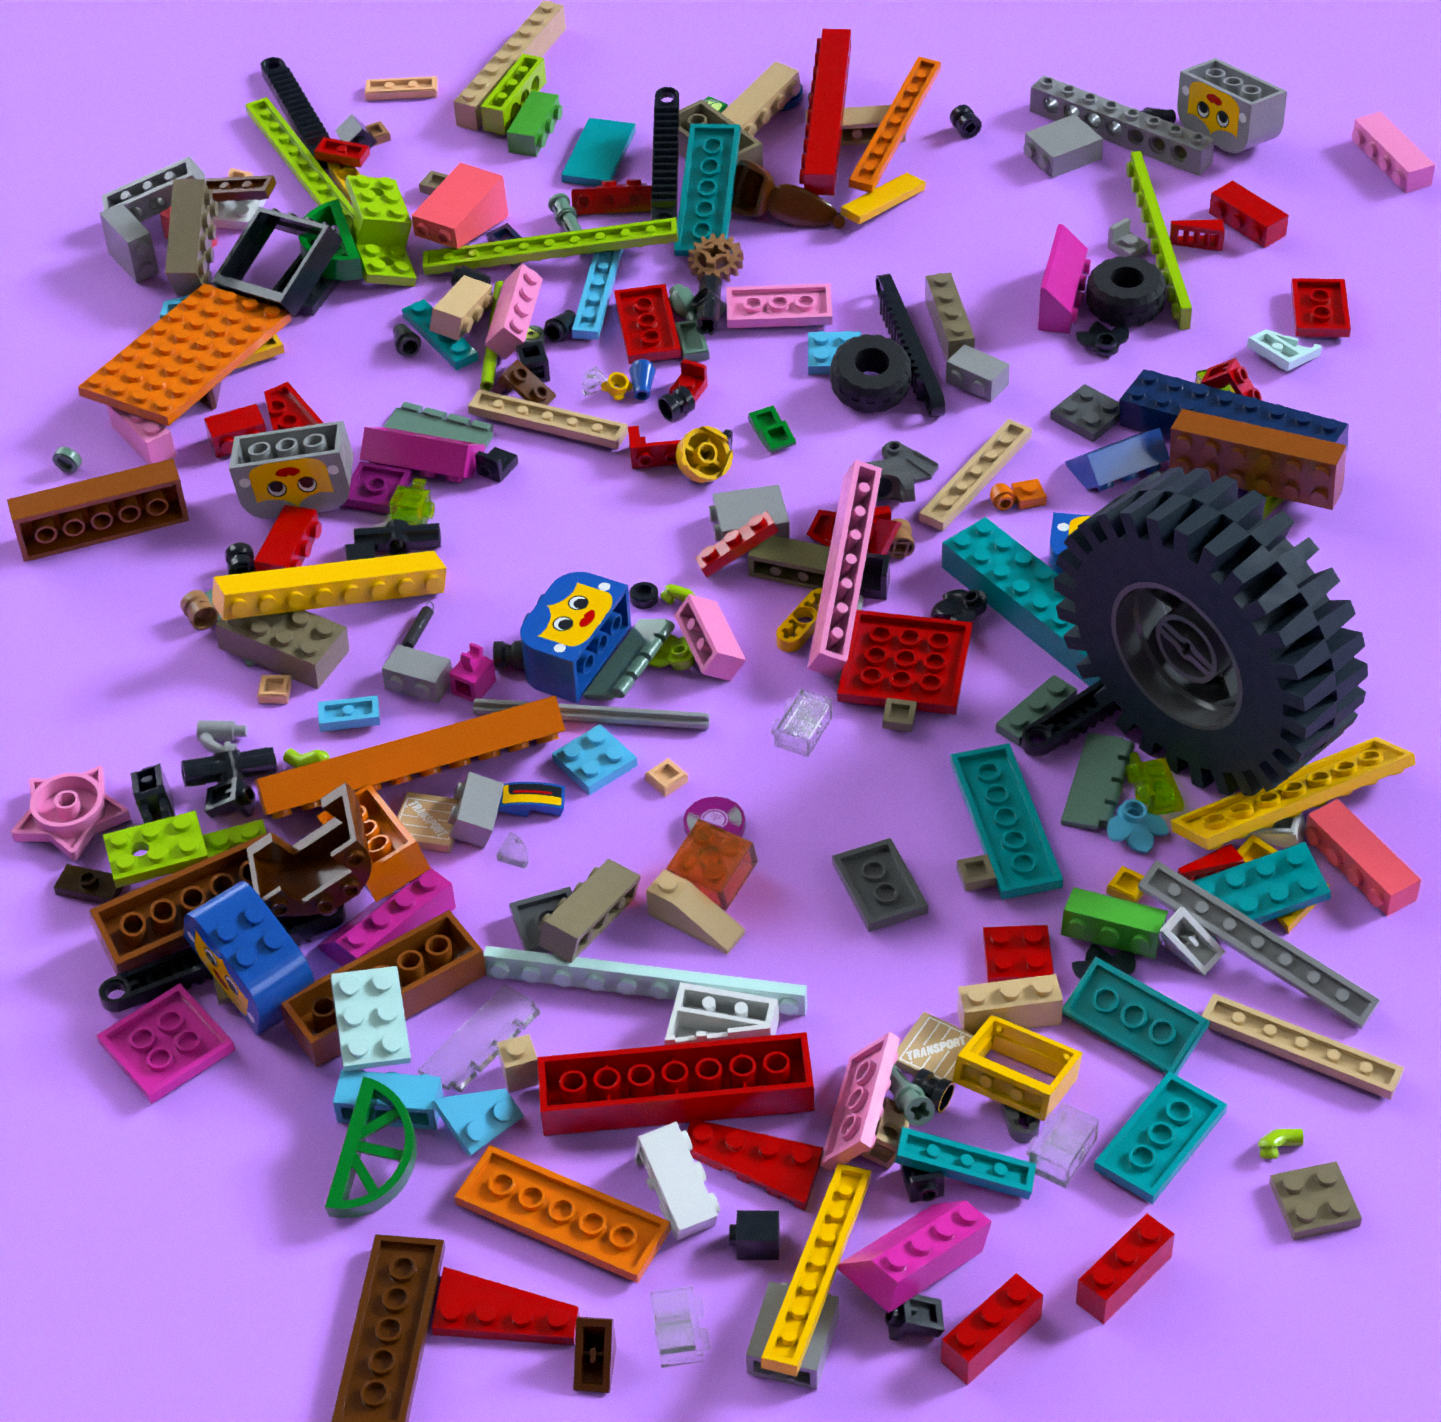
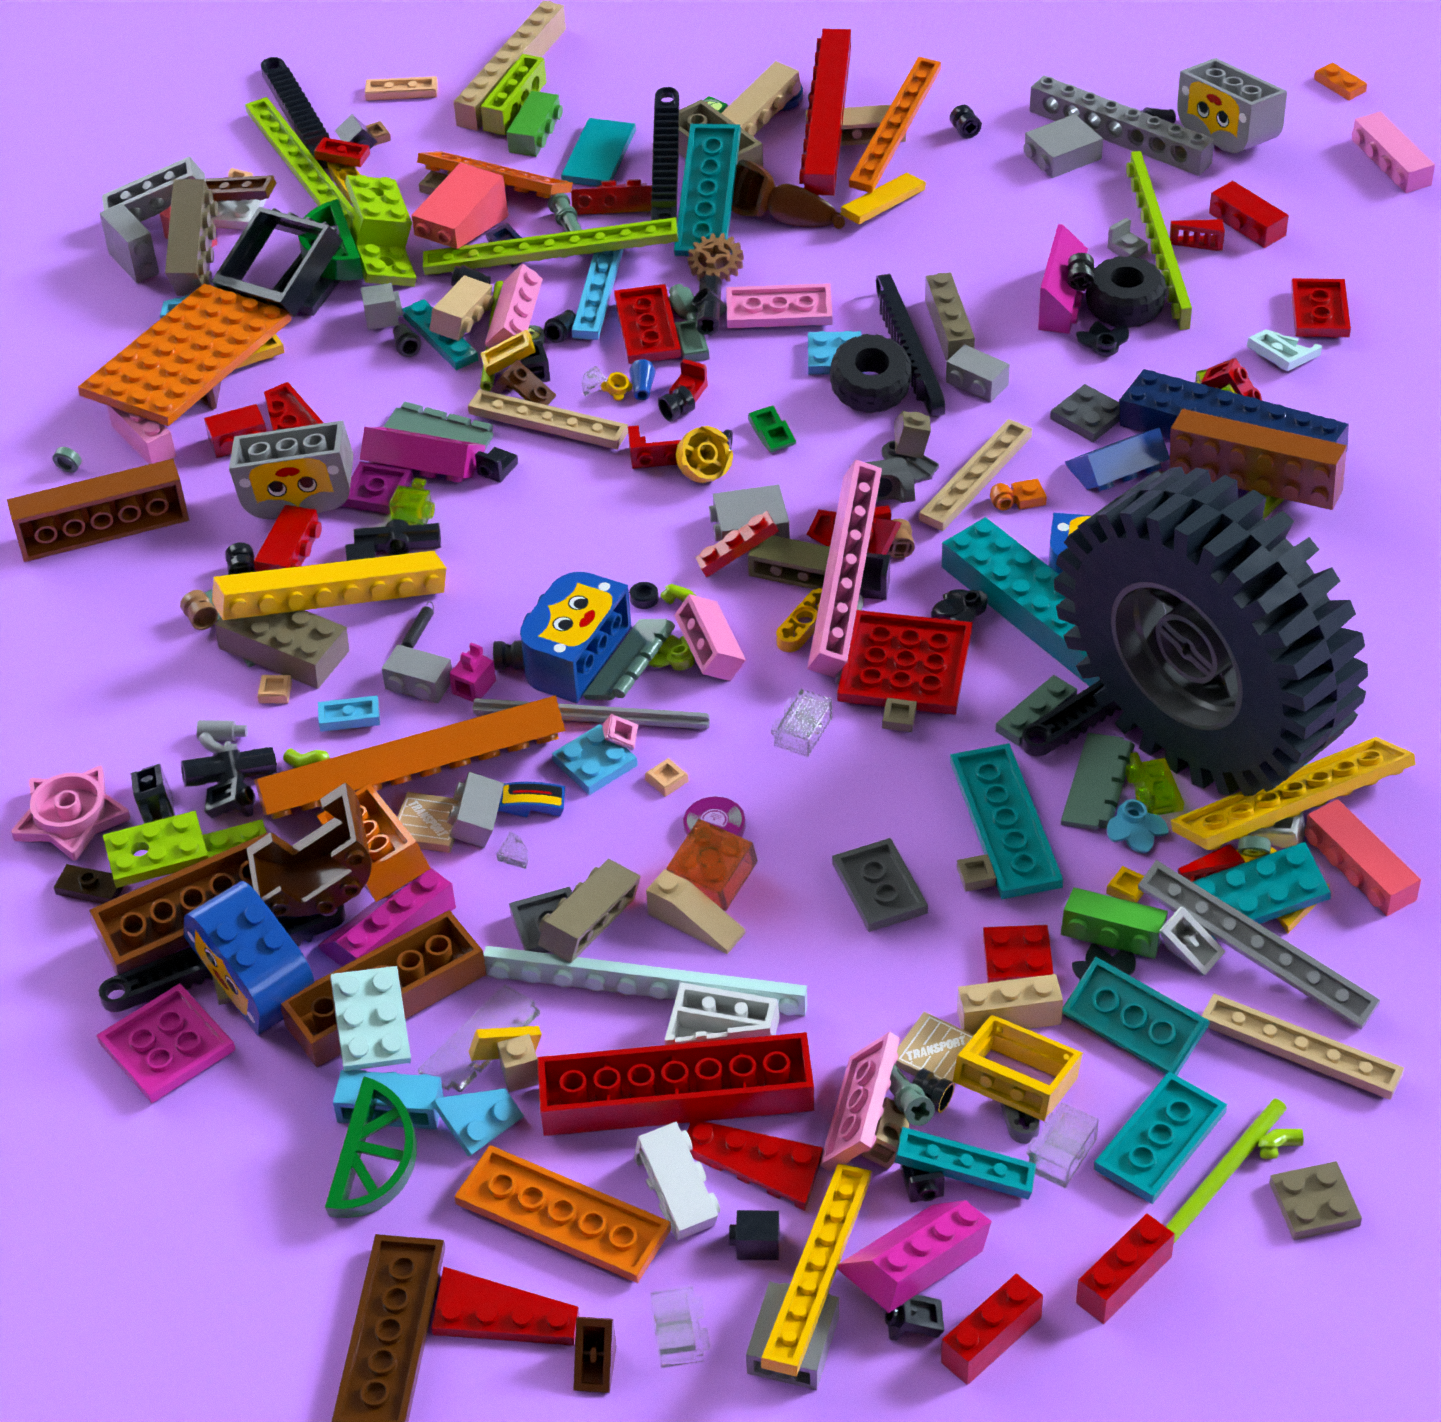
(381, 306): none -> light grey brick
(485, 1040): none -> yellow tile
(507, 352): none -> yellow tile
(521, 180): none -> orange plate
(620, 731): none -> bright pink slope
(911, 433): none -> dark tan slope
(1081, 271): none -> pearl dark grey wheel
(1226, 1168): none -> lime piece
(1254, 846): none -> sand green tile
(1340, 81): none -> orange plate

